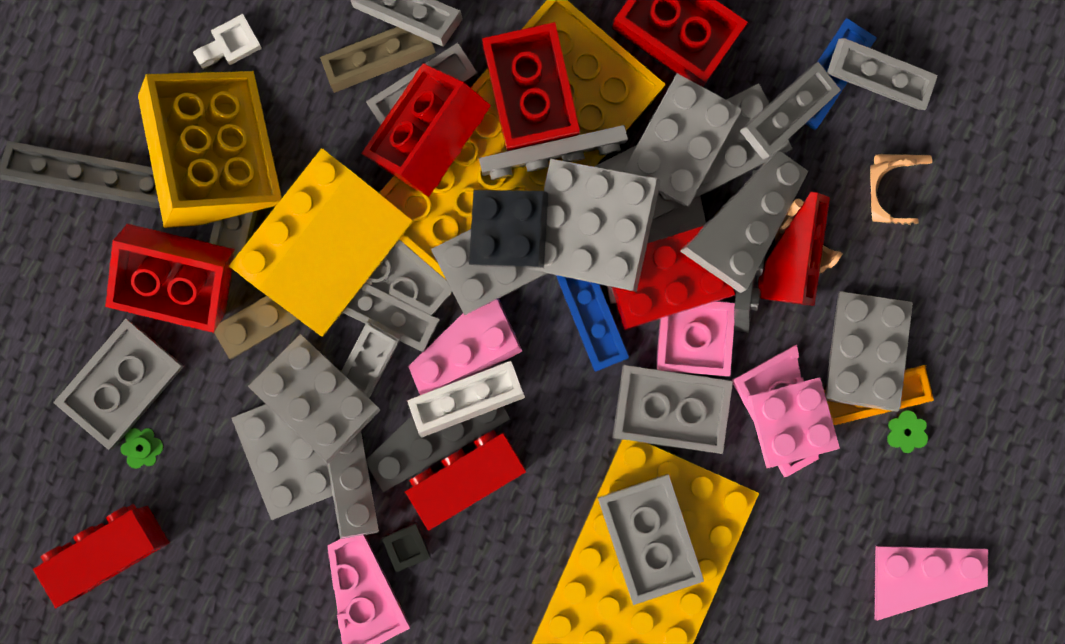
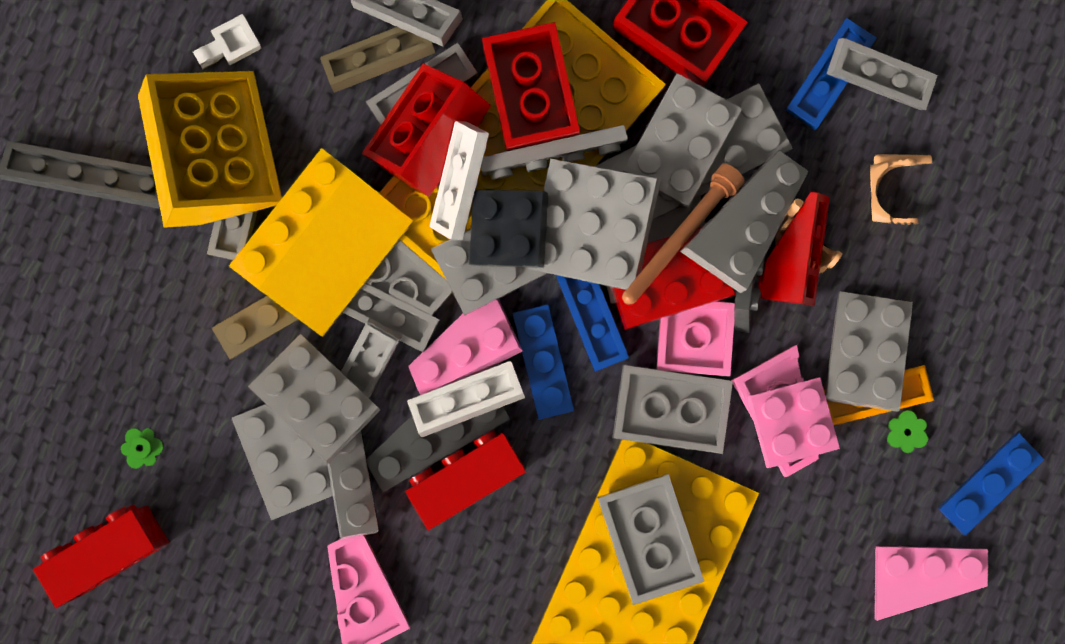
(118, 384): light grey plate -> none
(169, 277): red brick -> none
(406, 547): pearl dark grey plate -> none
(459, 180): none -> white plate
(543, 362): none -> blue plate
(724, 182): none -> nougat piece
(790, 110): light grey plate -> none
(991, 483): none -> blue plate

